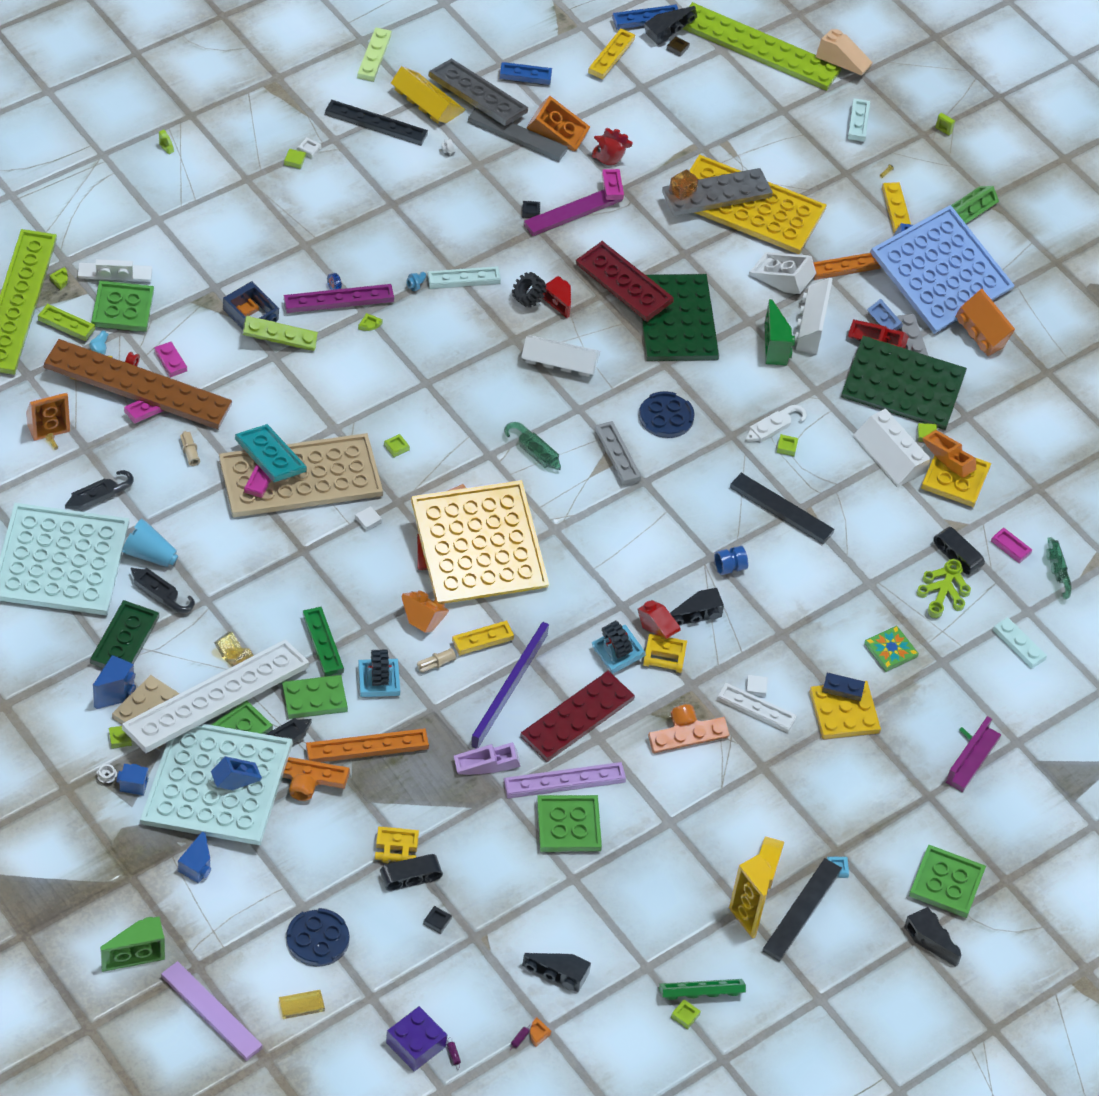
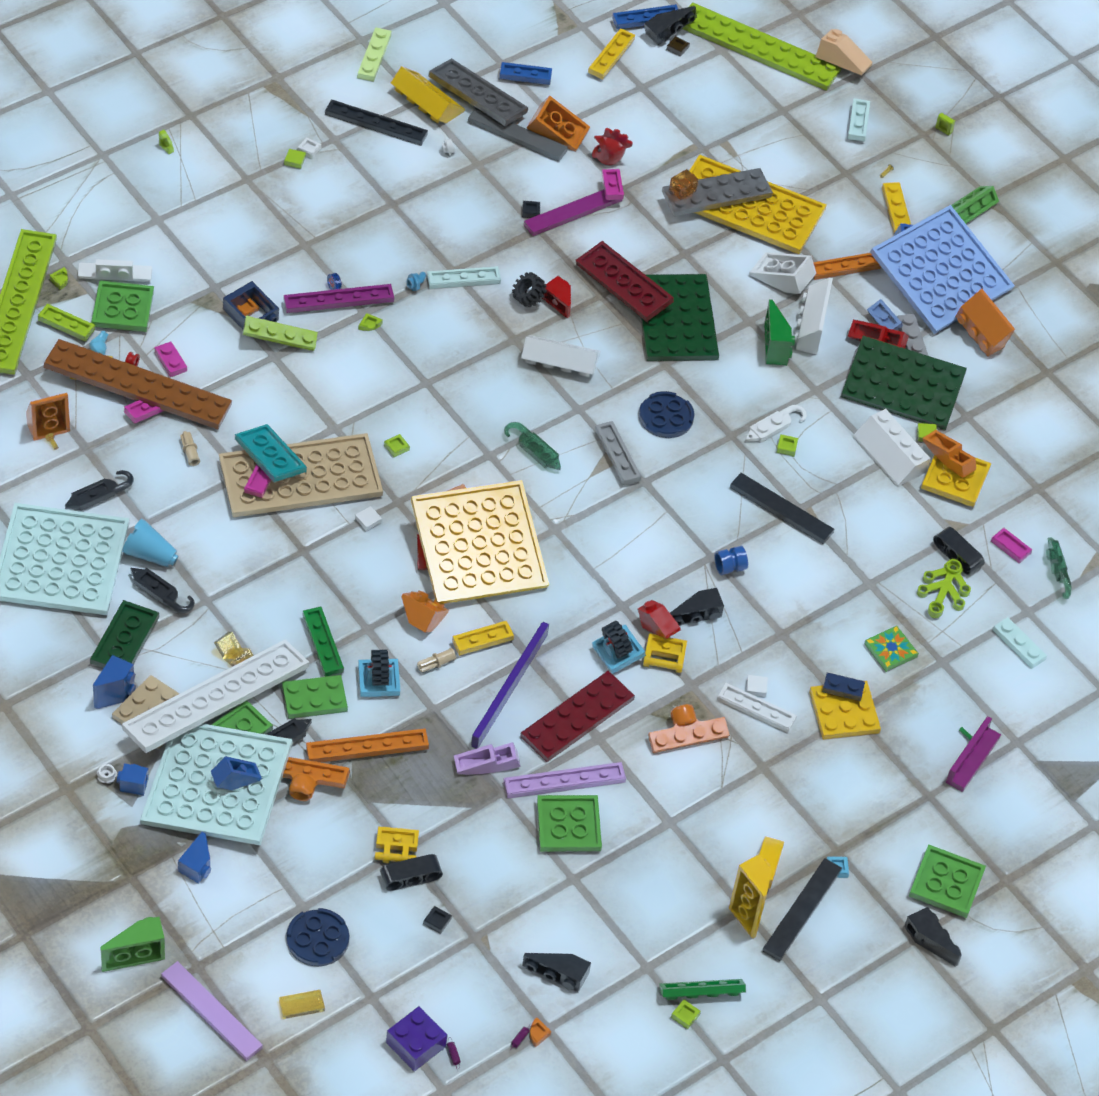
(118, 737): lime plate -> none

